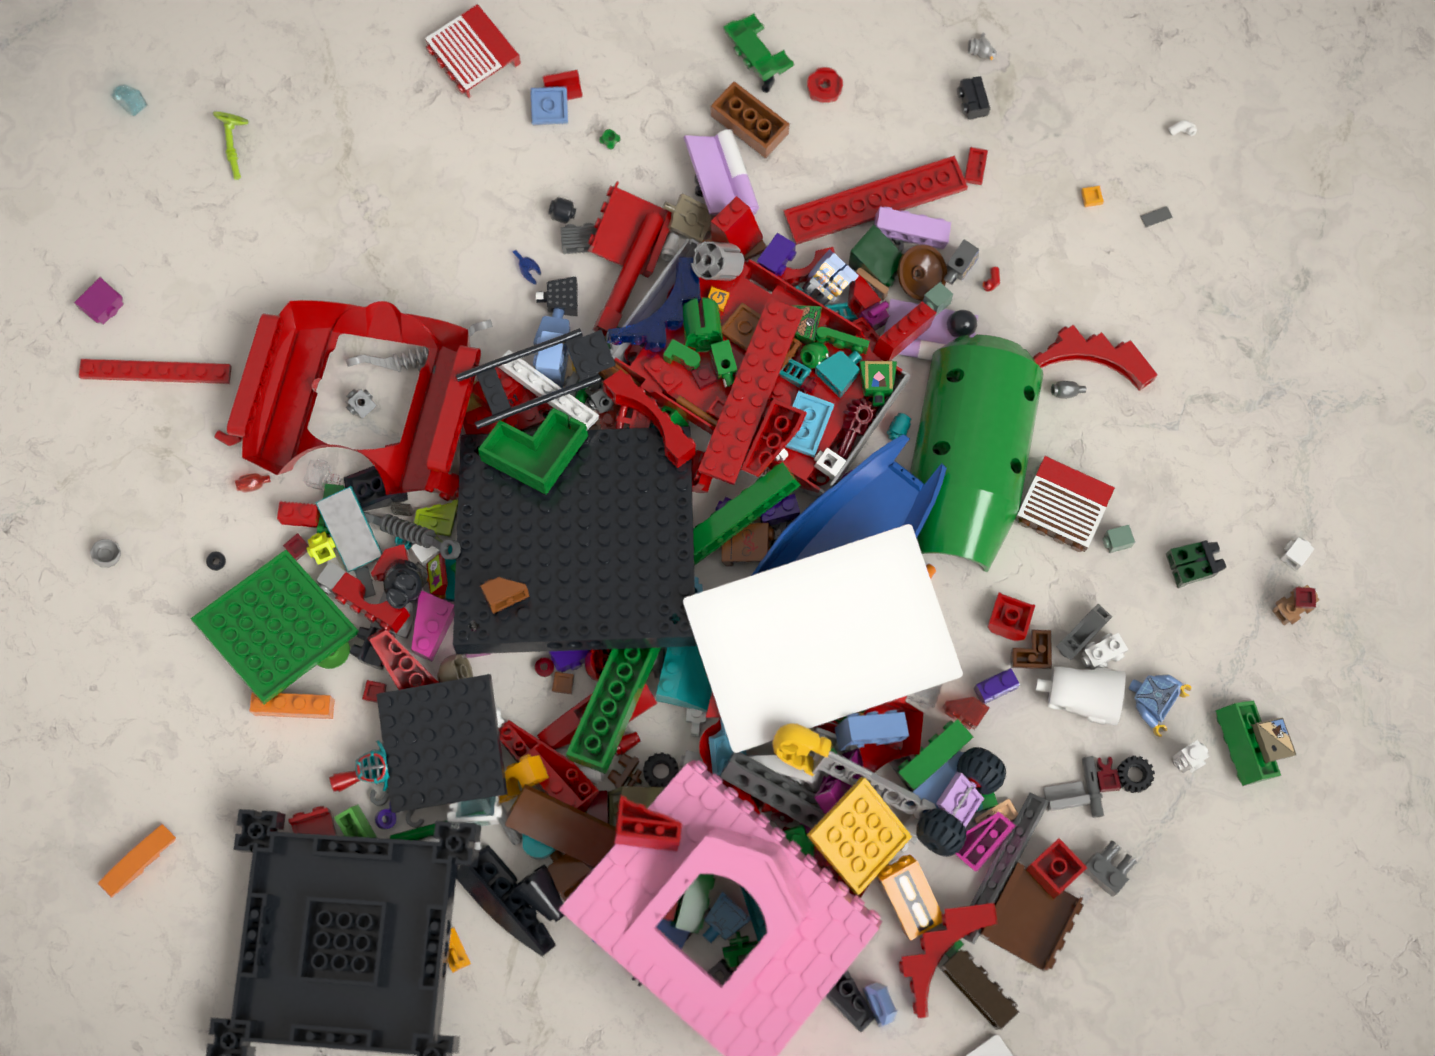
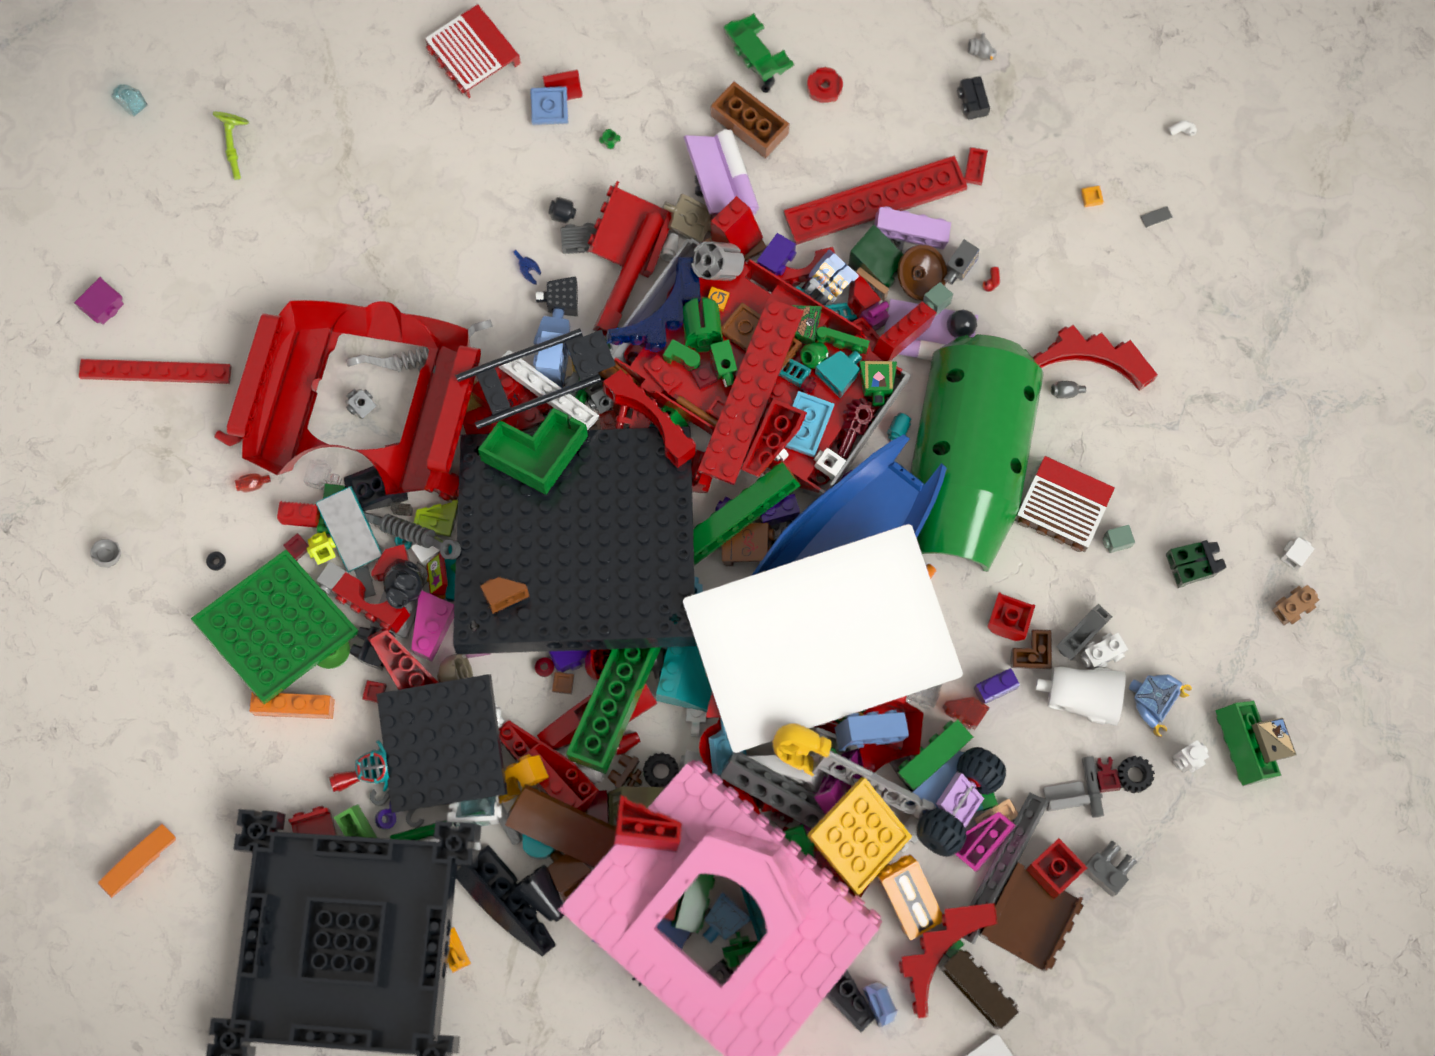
(1304, 598): dark red plate -> none

